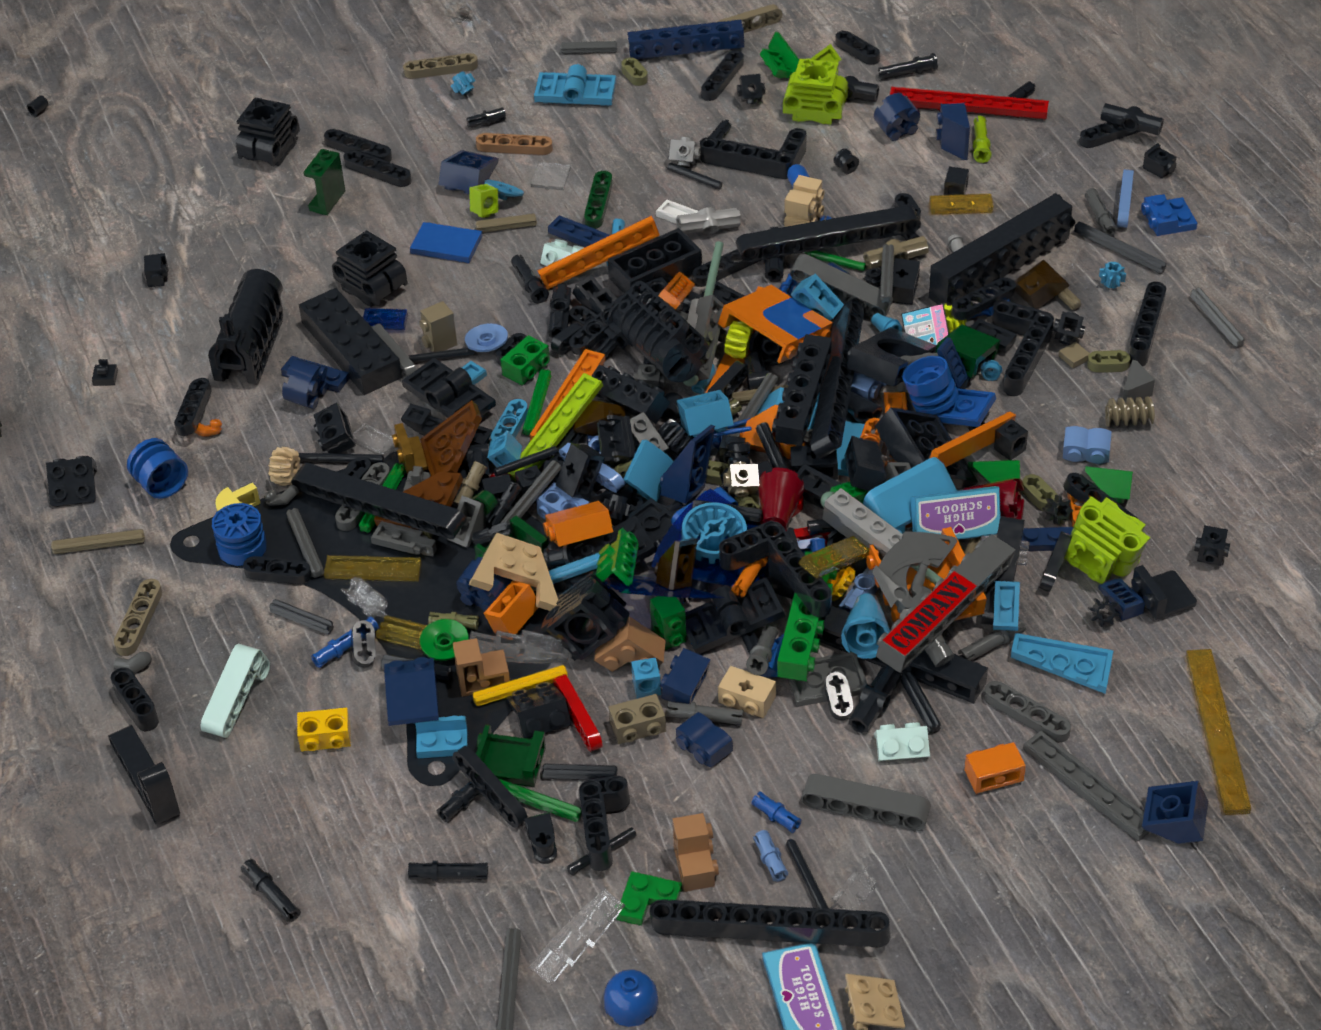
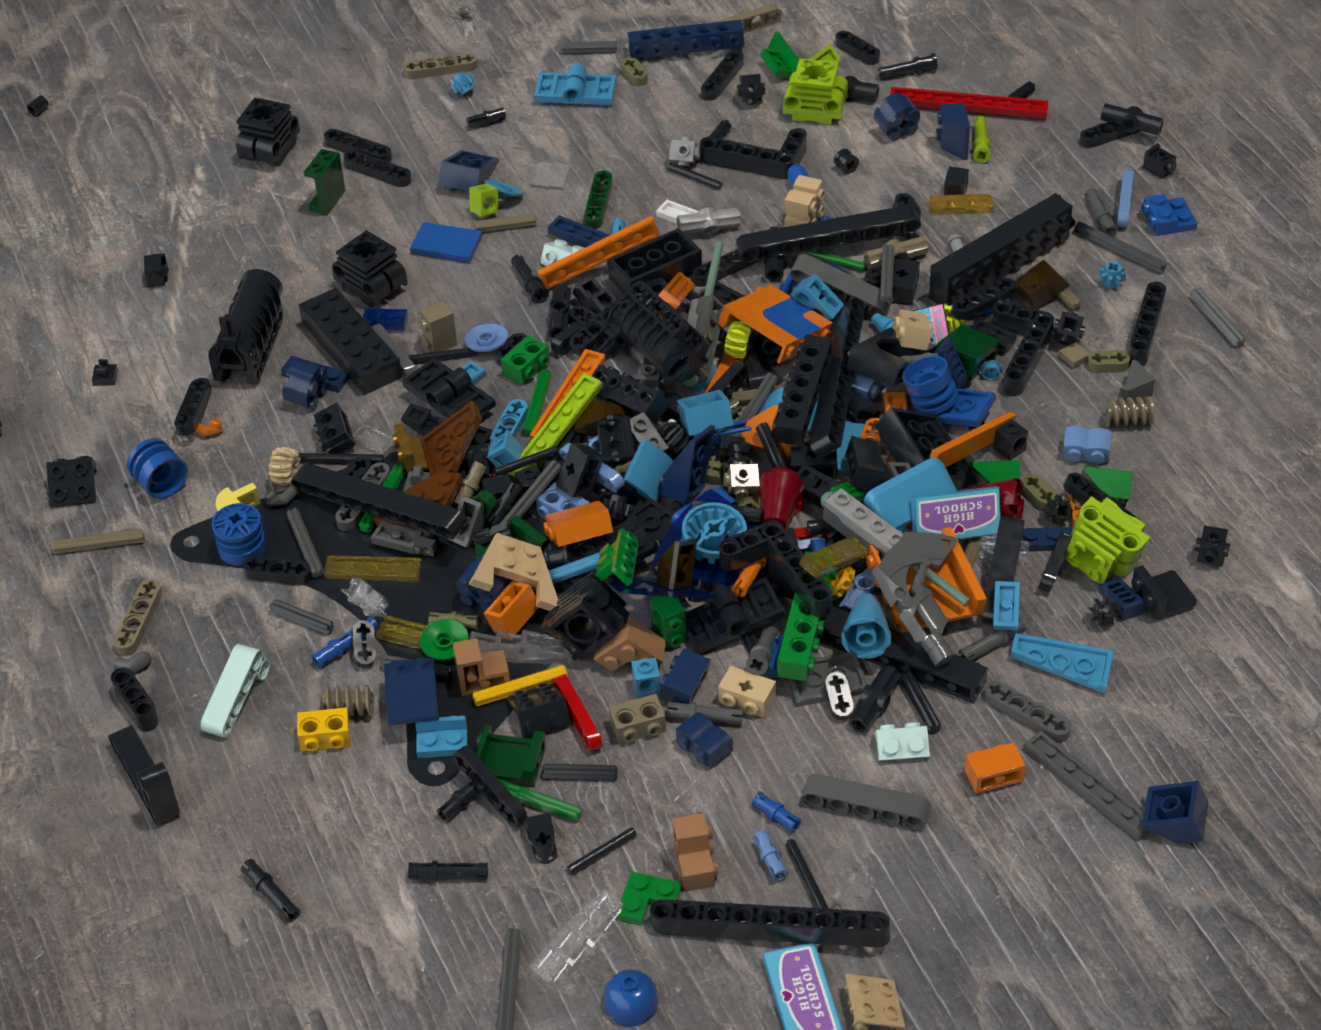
(354, 701): none -> dark tan piece
(492, 143): medium nougat beam -> none
(596, 799): black beam -> none
(912, 329): none -> tan brick
(944, 603): brick -> none
(1218, 732): clear yellow tile -> none

